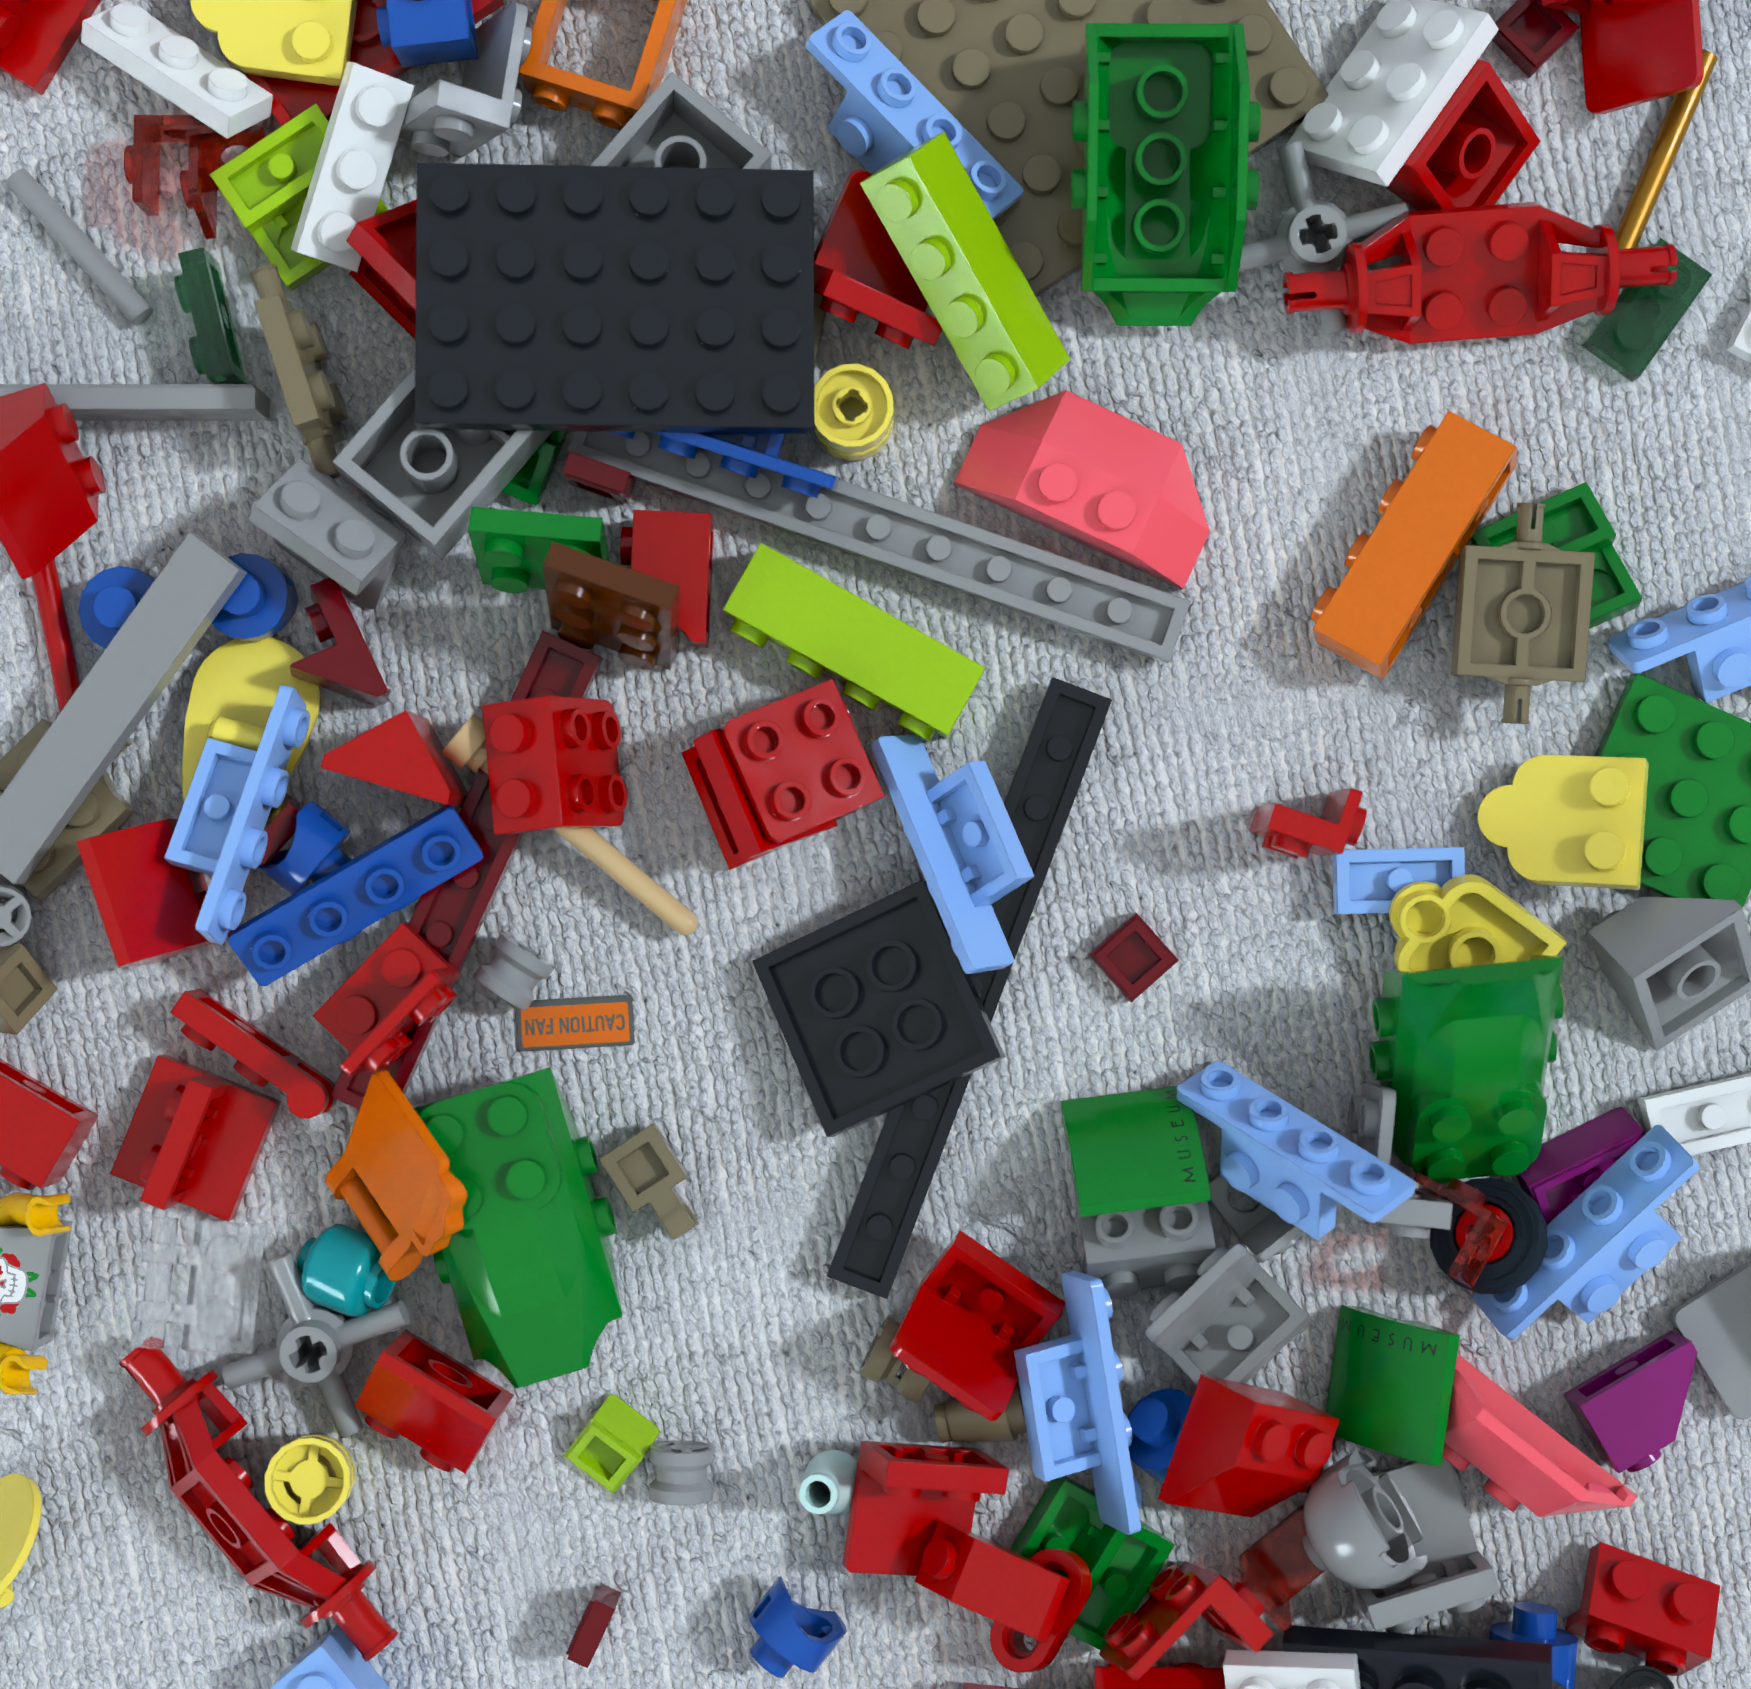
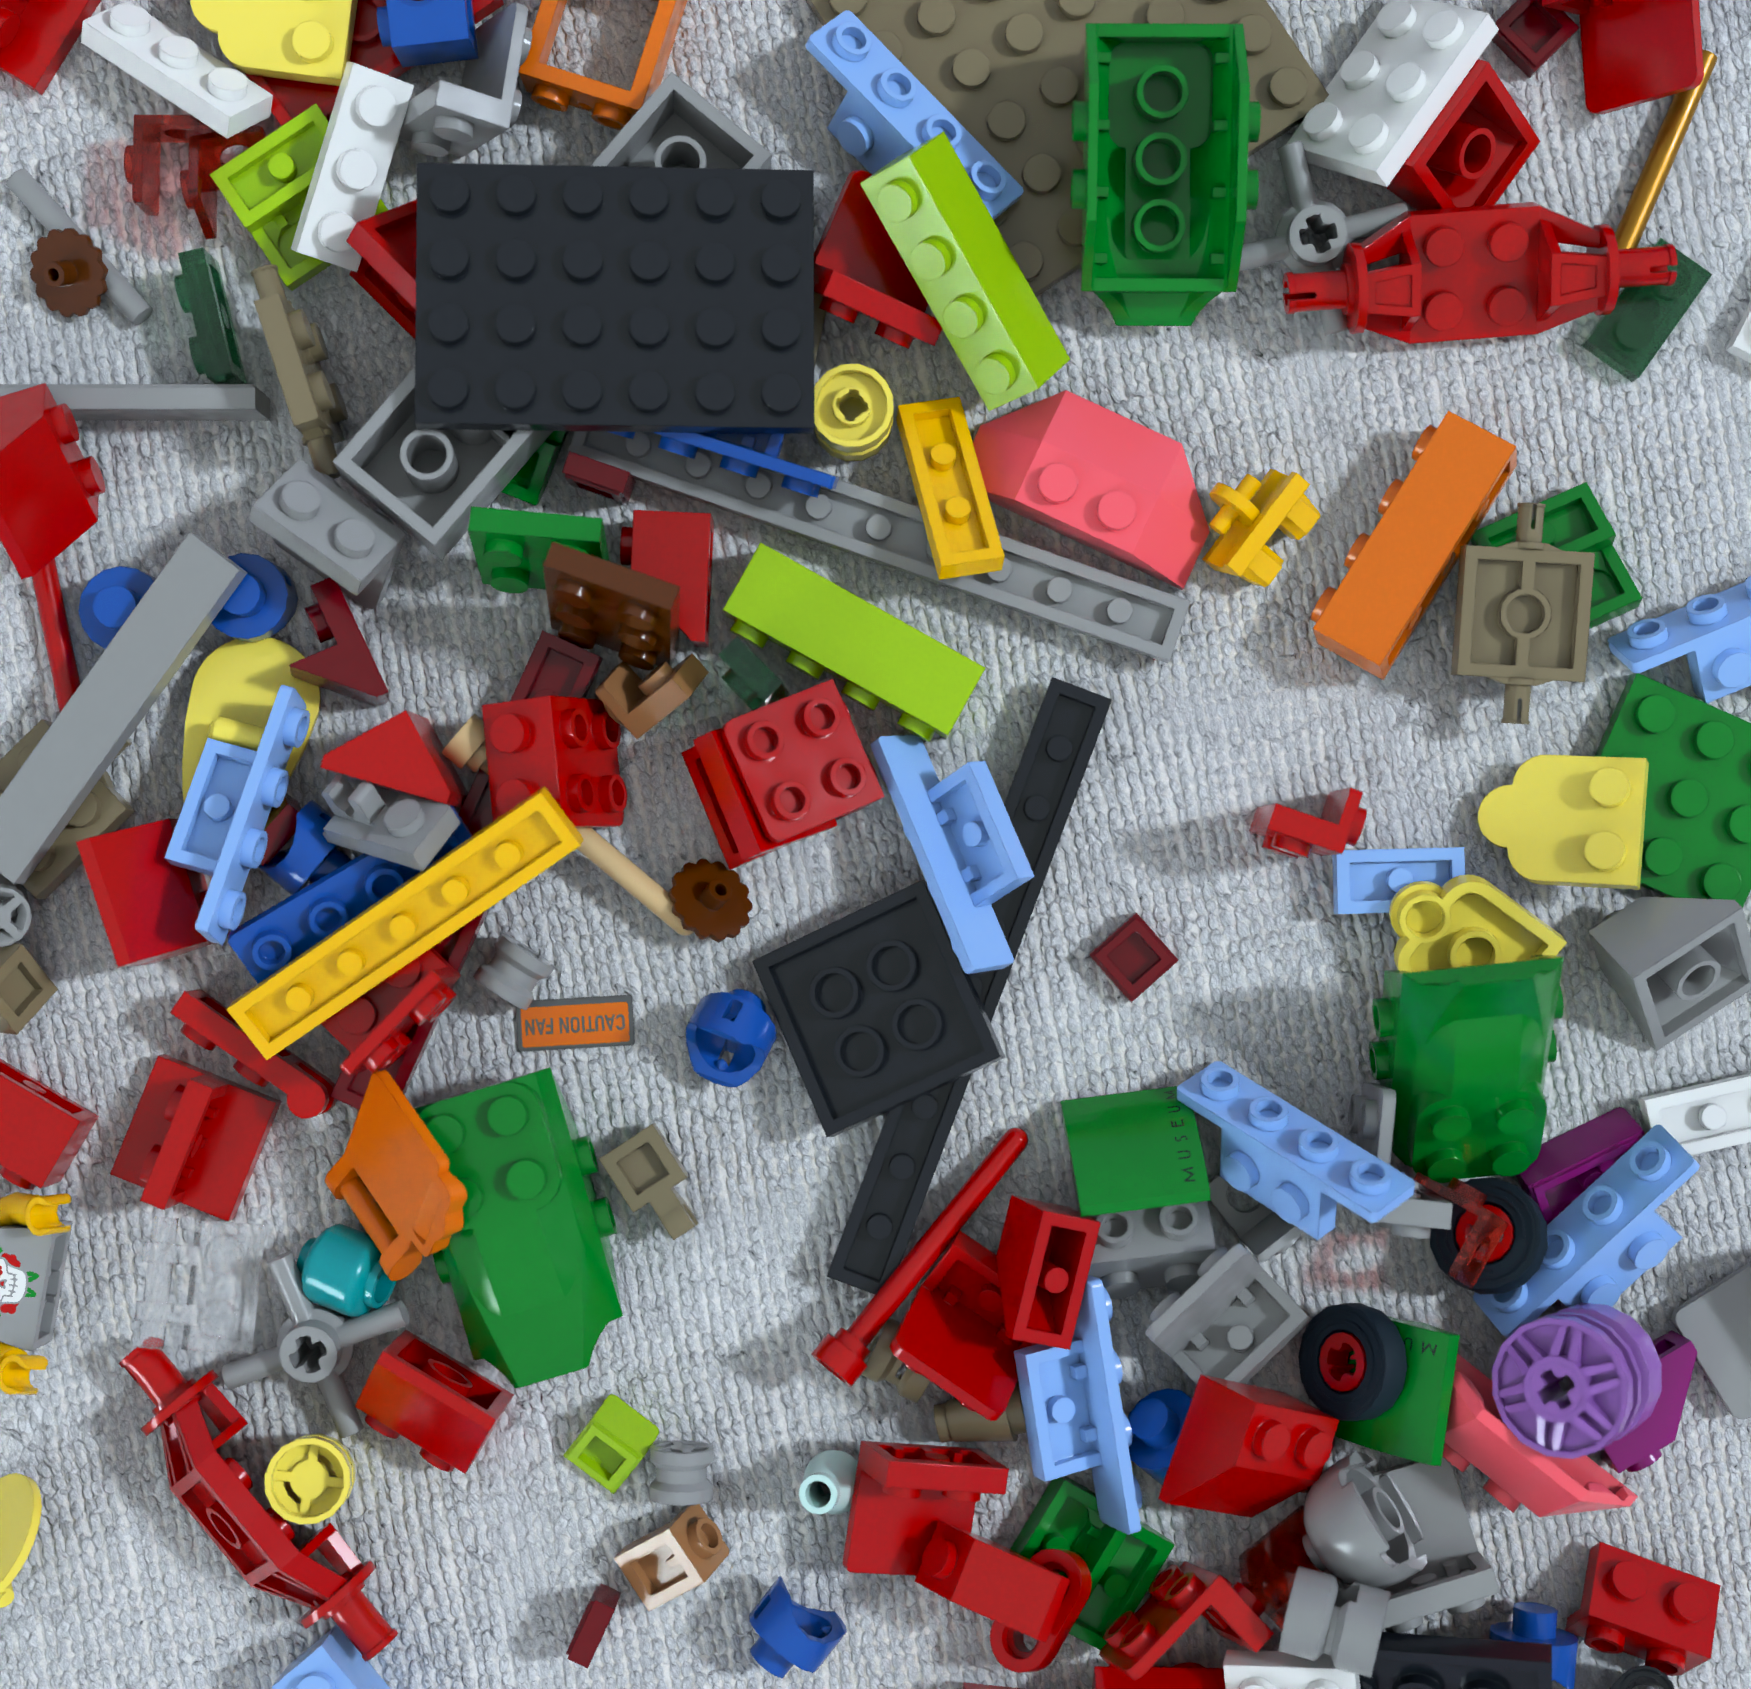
(69, 272): none -> reddish brown piece
(387, 822): none -> light grey plate
(406, 923): none -> yellow plate
(645, 702): none -> medium nougat bracket
(673, 1557): none -> medium nougat bracket
(710, 900): none -> reddish brown piece
(732, 1024): none -> blue piece
(750, 676): none -> clear green plate
(848, 1348): none -> red piece
(949, 488): none -> yellow plate
(1044, 1270): none -> red slope
(1251, 517): none -> yellow hips
(1334, 1621): none -> light grey wheel
(1378, 1355): none -> black bush
(1612, 1373): none -> medium lavender wheel

